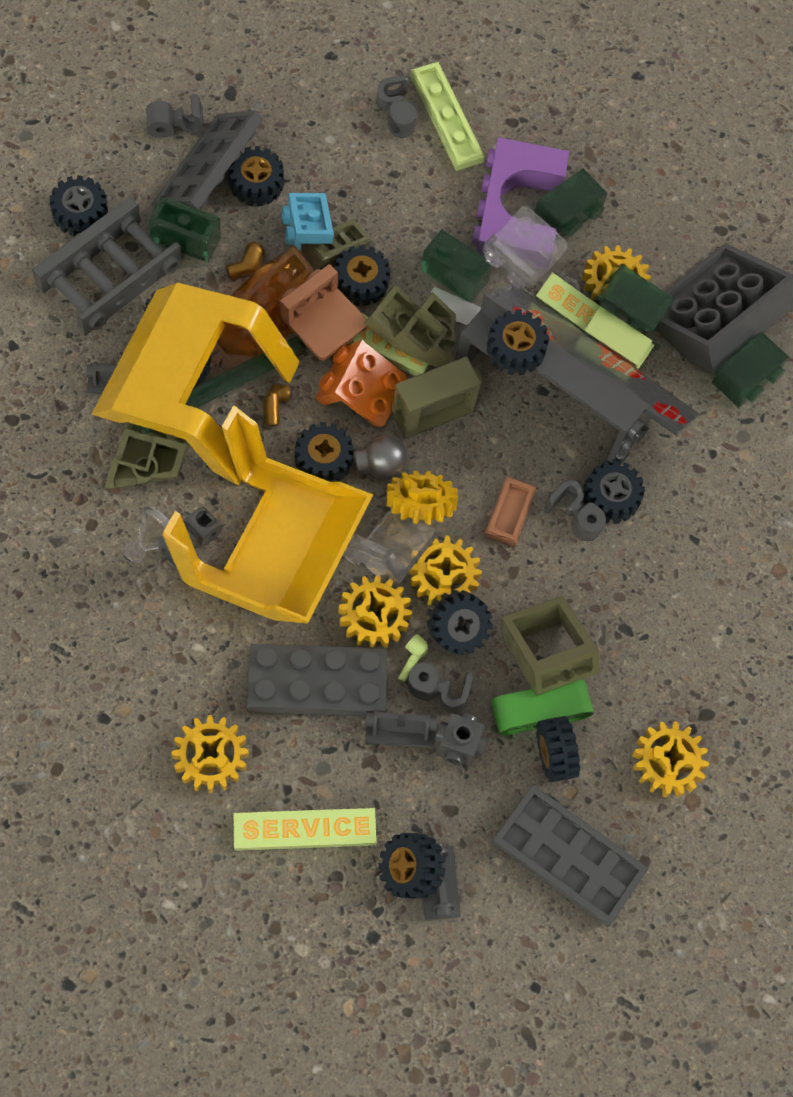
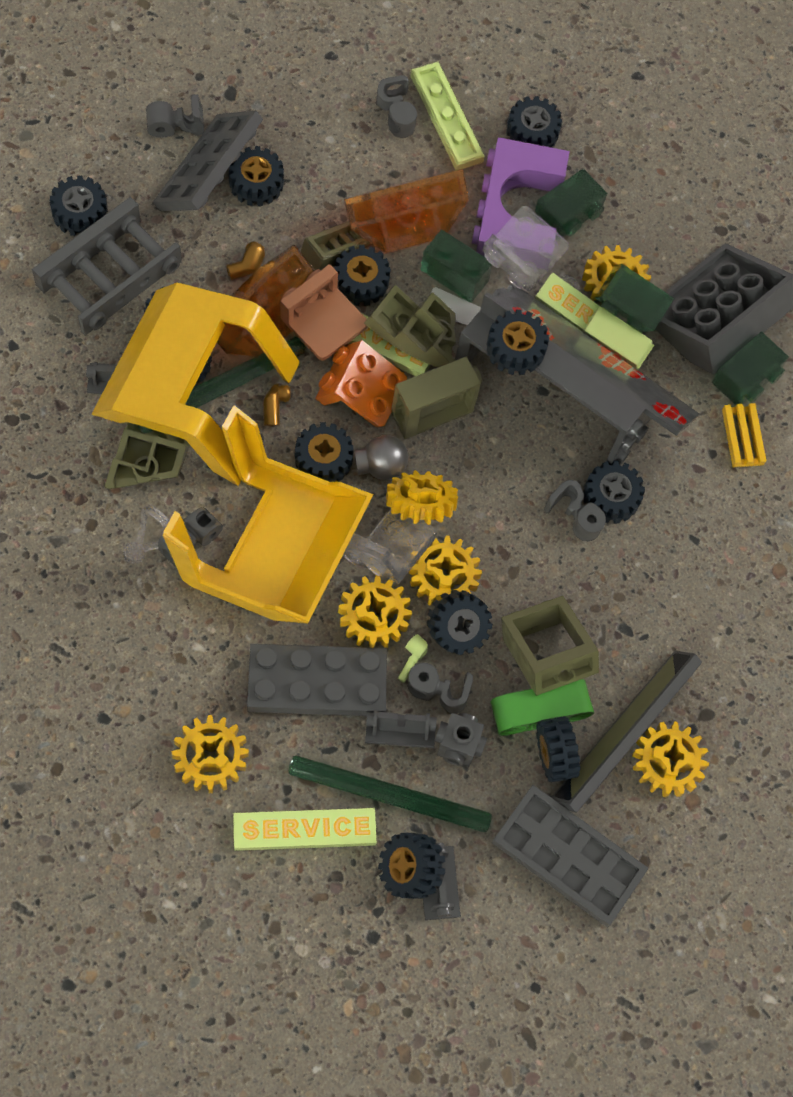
(189, 227): clear green brick -> none
(307, 219): medium azure bracket -> none
(390, 793): none -> clear green axle
(408, 211): none -> clear orange wedge
(510, 511): nougat tile -> none
(533, 113): none -> black wheel
(627, 729): none -> tile
(751, 412): none -> yellow tile

